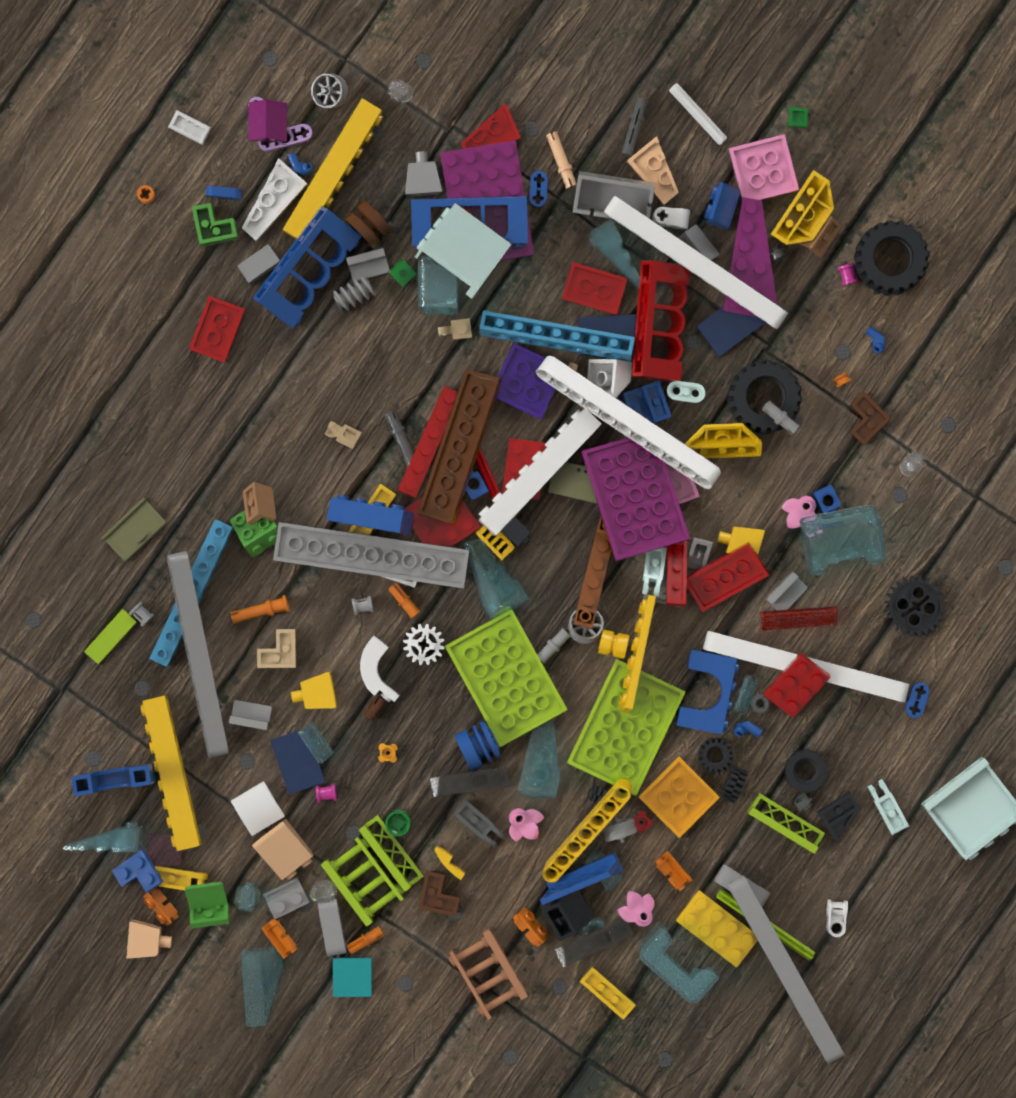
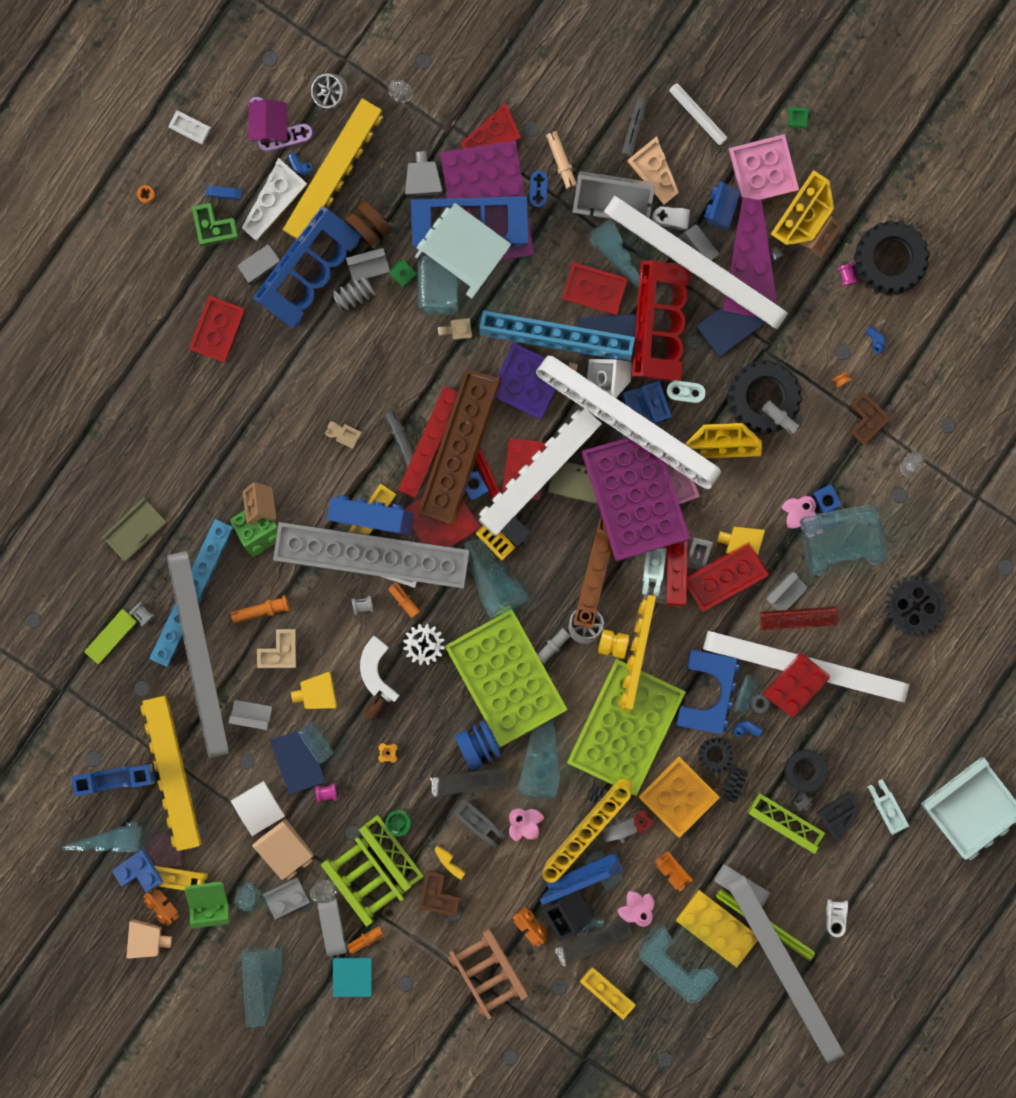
(278, 938): orange hinge -> none
(921, 701): blue beam -> none

